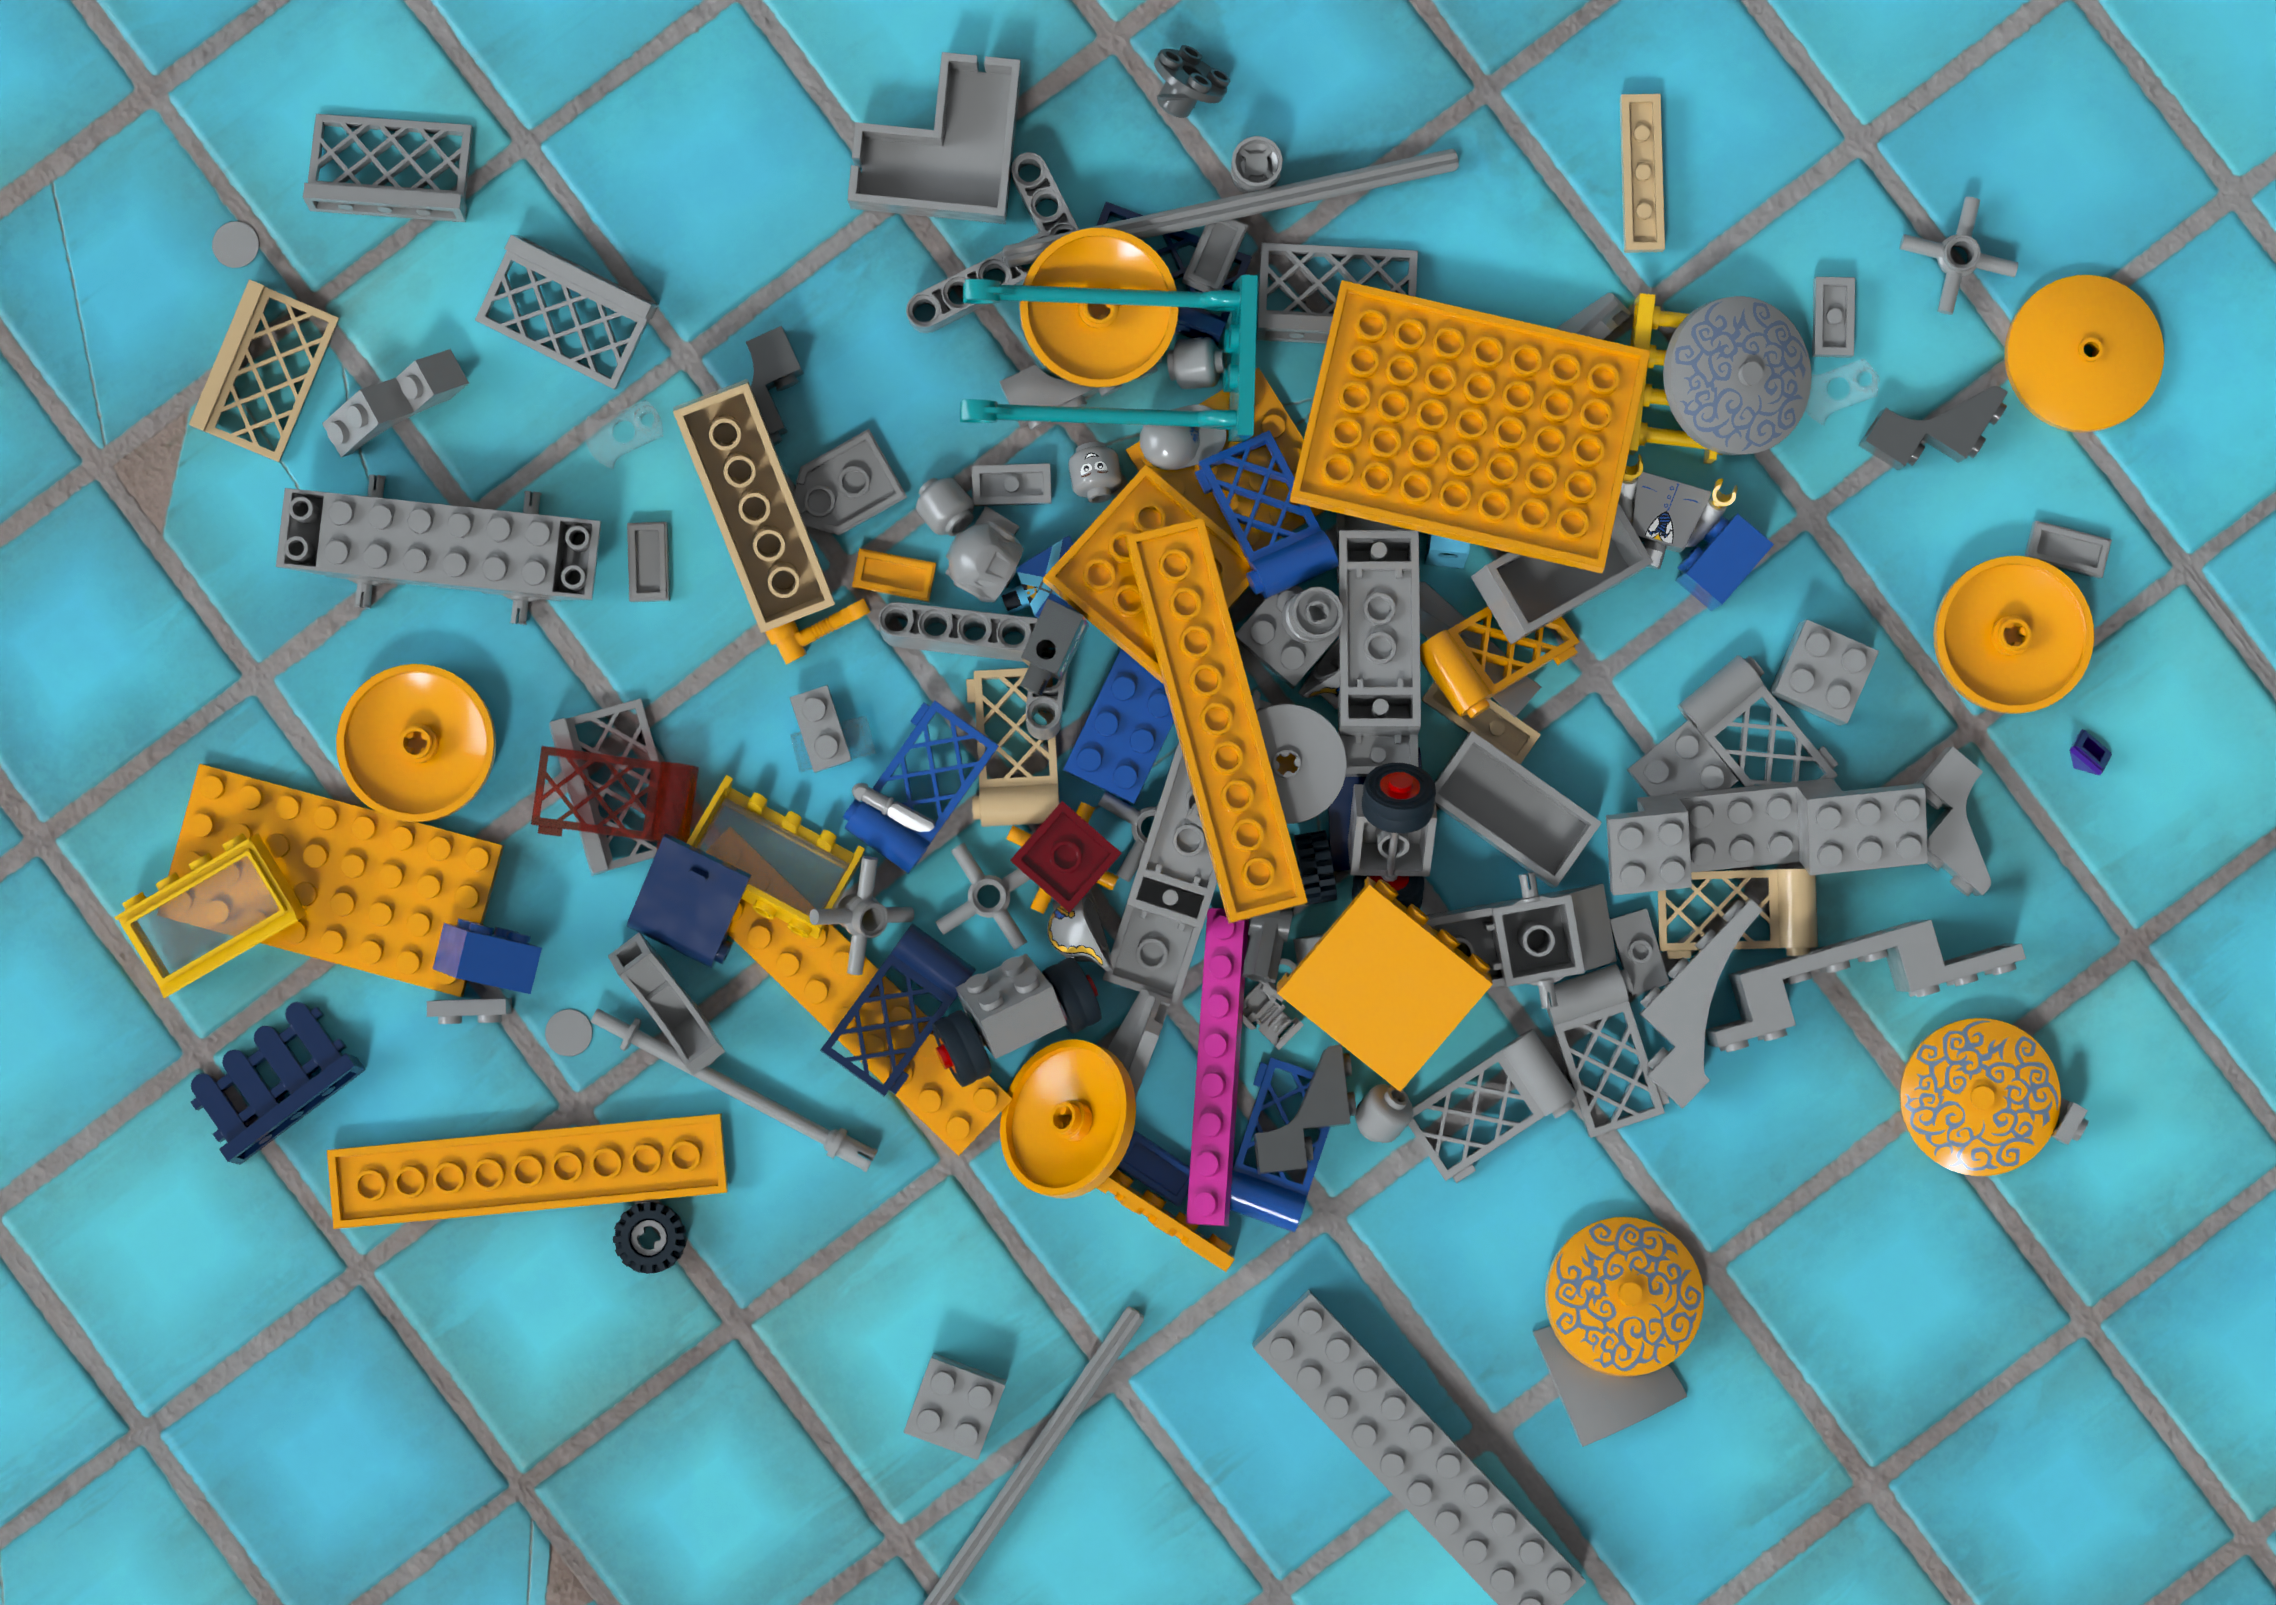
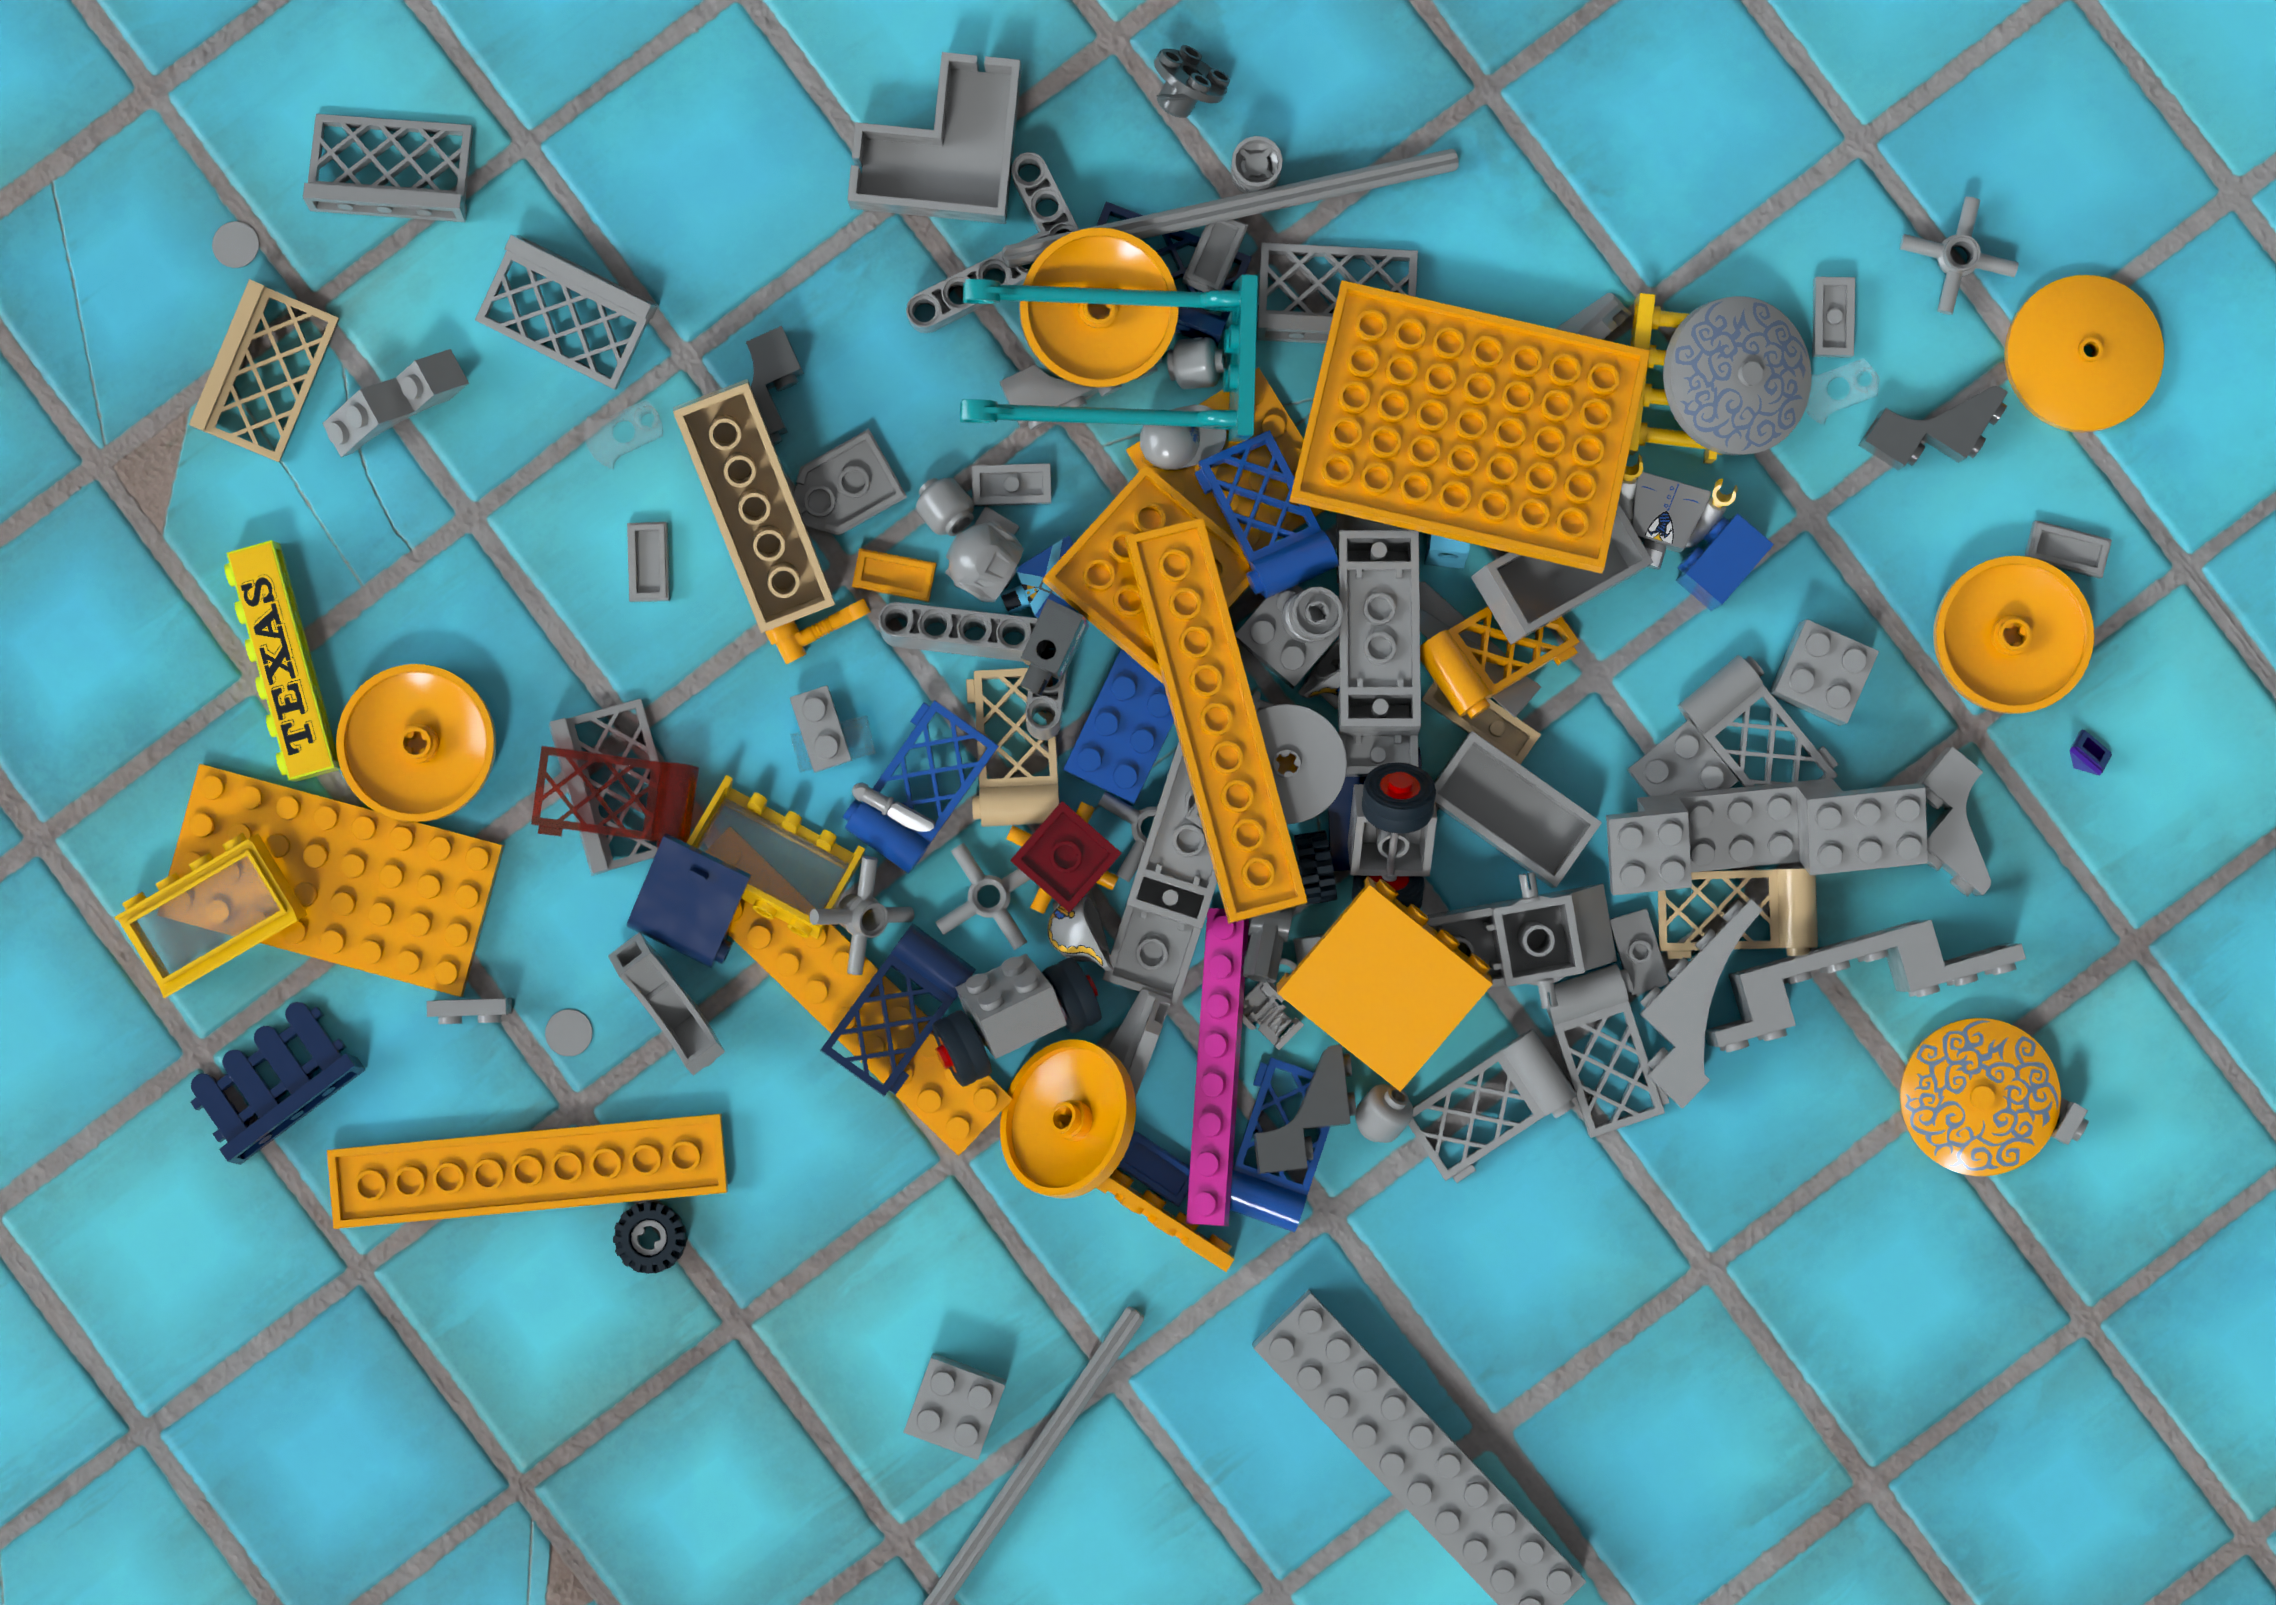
(282, 660): none -> brick
(439, 546): light grey piece -> none
(487, 958): blue brick -> none
(834, 1141): light grey bar -> none
(1095, 472): light grey head -> none
(1603, 1402): light grey brick -> none
(1624, 1296): light orange dish -> none
(1642, 173): tan plate -> none

